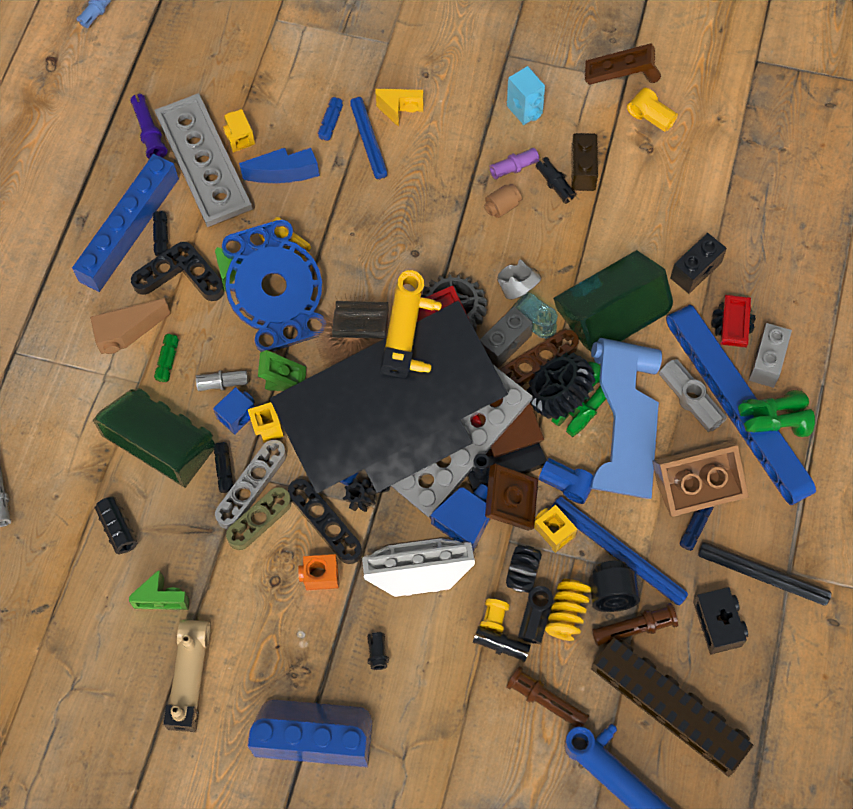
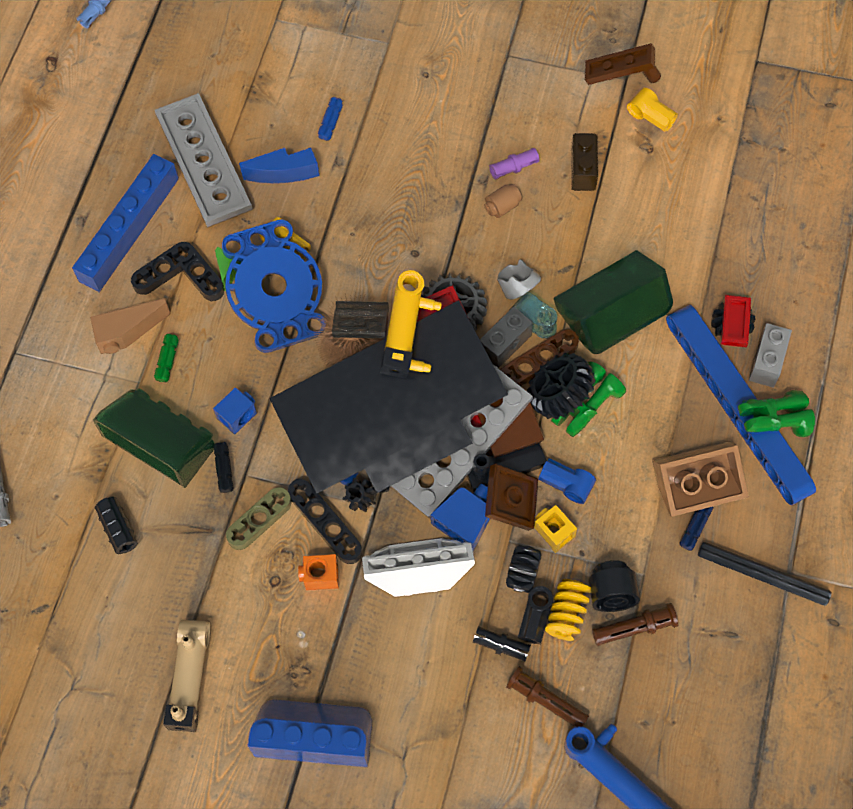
(150, 134): dark purple pin -> none
(151, 595): bright green slope -> none
(160, 232): black axle -> none
(221, 380): light grey axle -> none
(238, 130): yellow brick -> none
(246, 481): light grey beam -> none
(265, 422): yellow brick -> none
(279, 371): bright green slope -> none
(368, 138): blue axle -> none
(377, 651): black pin -> none
(396, 100): yellow slope -> none
(494, 615): yellow bush -> none
(525, 95): medium azure brick -> none
(555, 180): black pin -> none
(622, 552): blue axle -> none
(634, 420): medium blue door -> none
(672, 706): dark brown brick -> none
(698, 263): black brick -> none
(702, 407): light grey piece -> none
(717, 635): black brick -> none

